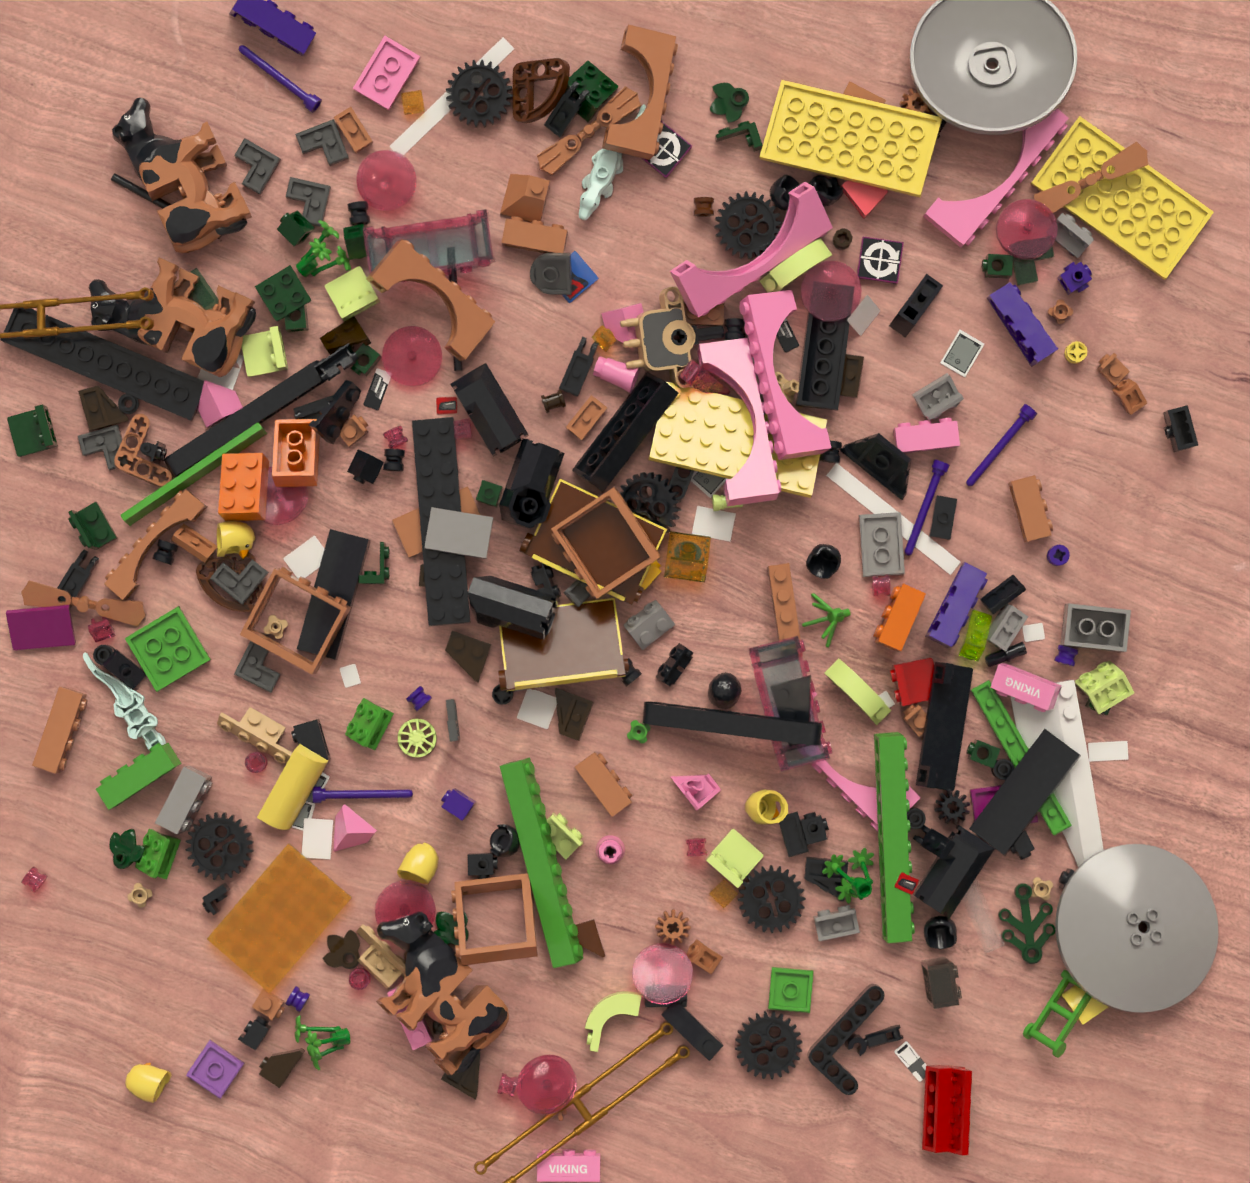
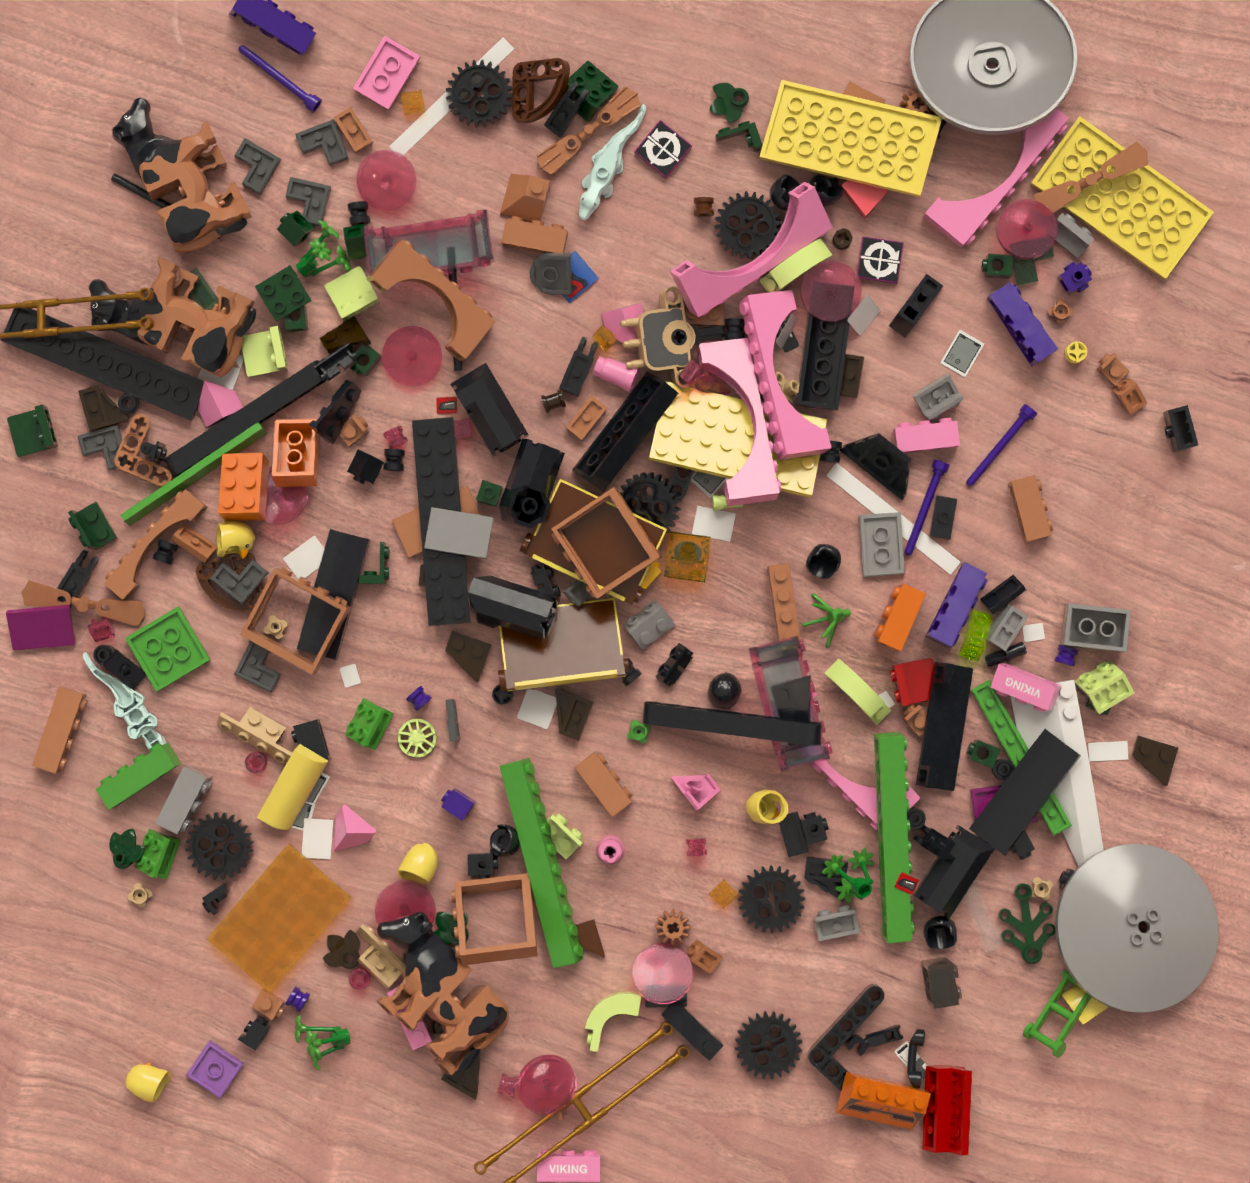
(34, 879): clear pink wheel -> none
(280, 1065): dark brown slope -> none
(312, 409): black hinge -> none
(320, 794): dark purple piece -> none
(377, 389): sticker -> none
(655, 54): nougat arch -> none
(734, 857): yellowish green bracket -> none
(786, 331): none -> white sticker
(790, 989): bright green tile -> none
(881, 585): clear pink wheel -> none
(882, 1101): none -> orange slope
(917, 1040): none -> black bar
(946, 811): black gear -> none
(1054, 556): dark purple wheel -> none
(1155, 757): none -> dark brown wing

